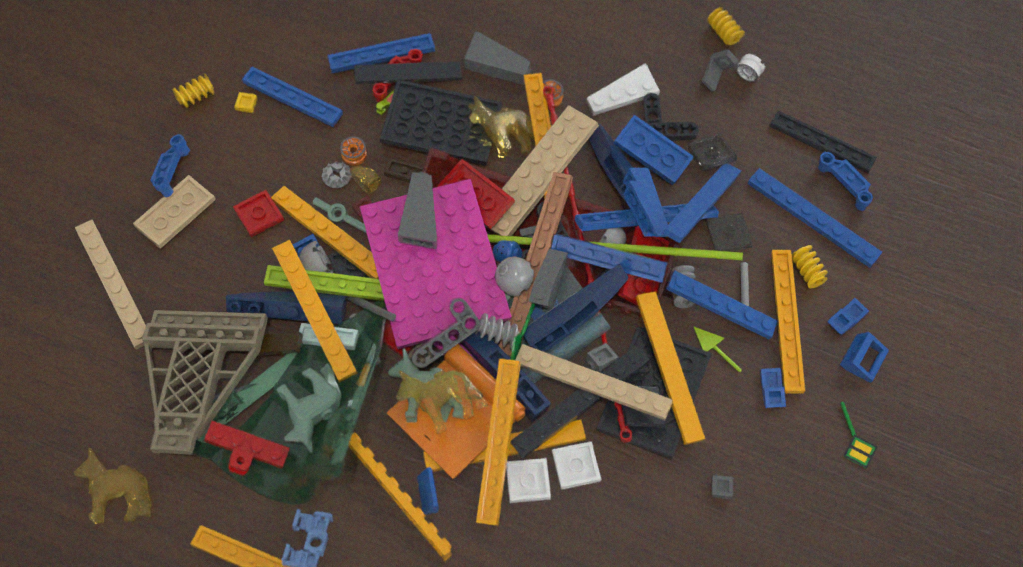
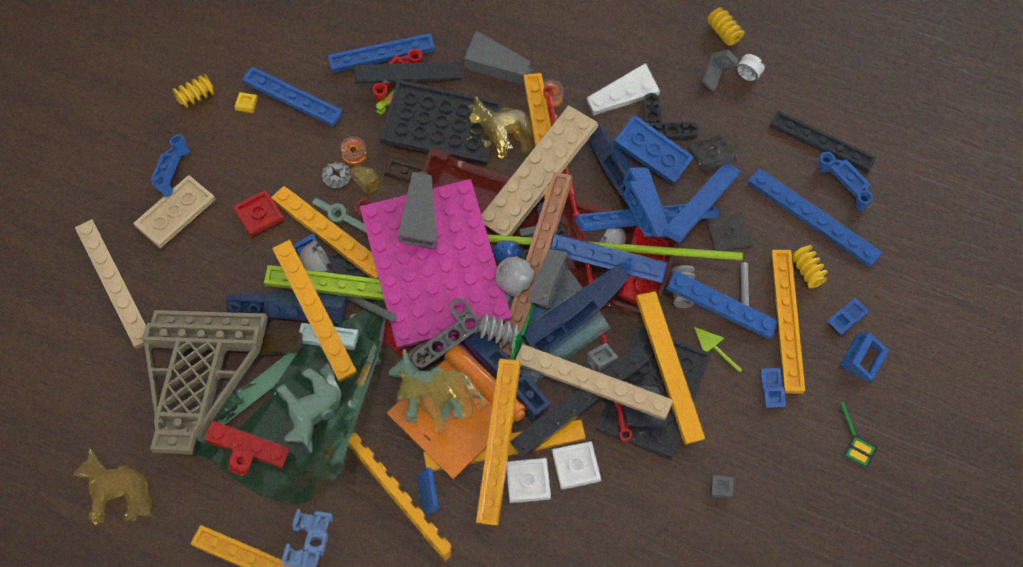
(491, 199): red plate -> none

